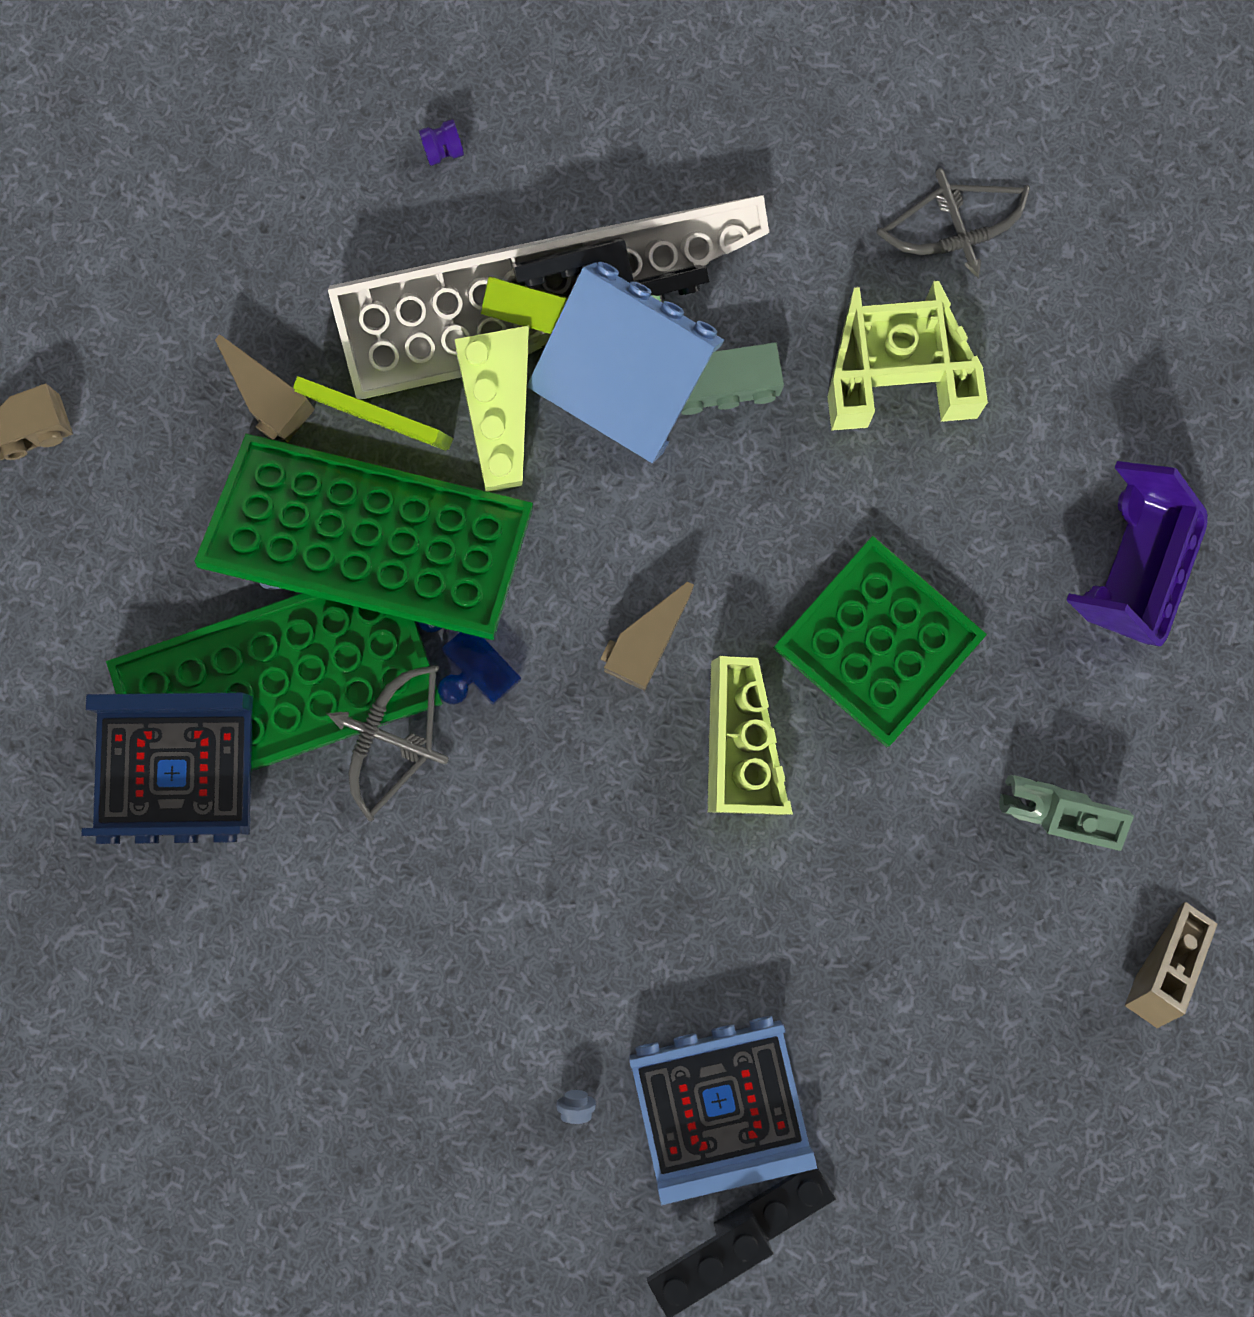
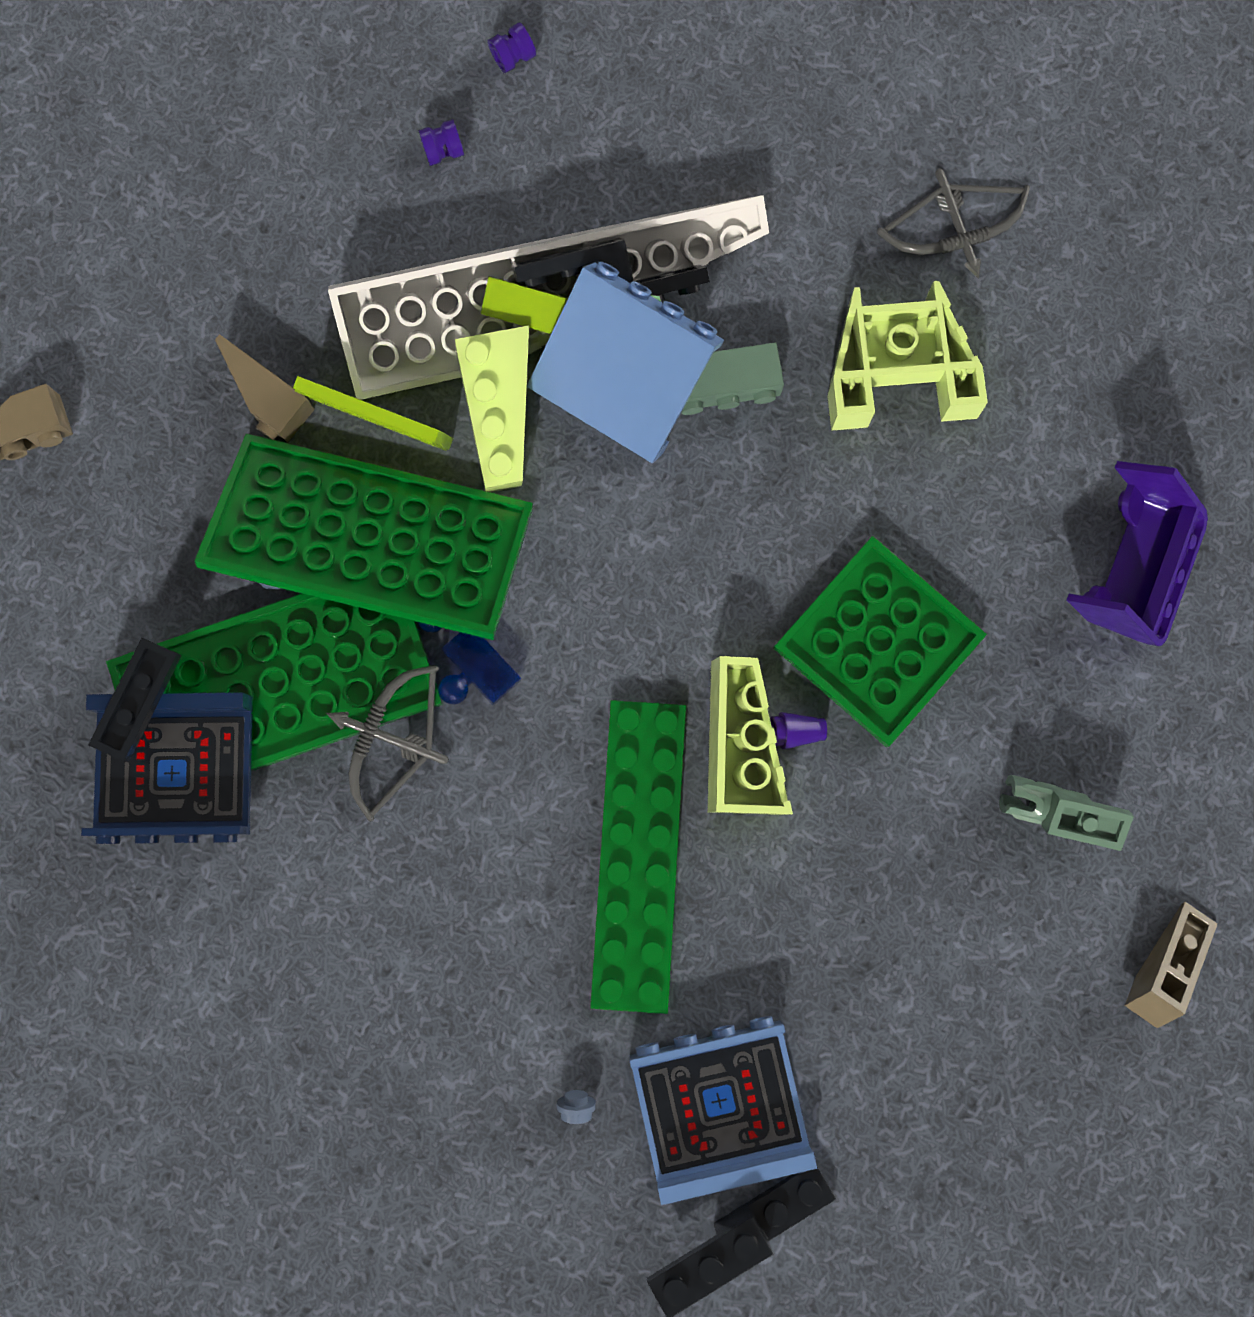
(134, 700): none -> black plate
(512, 47): none -> dark purple wheel
(638, 857): none -> green plate
(643, 643): dark tan slope -> none
(797, 730): none -> dark purple cone

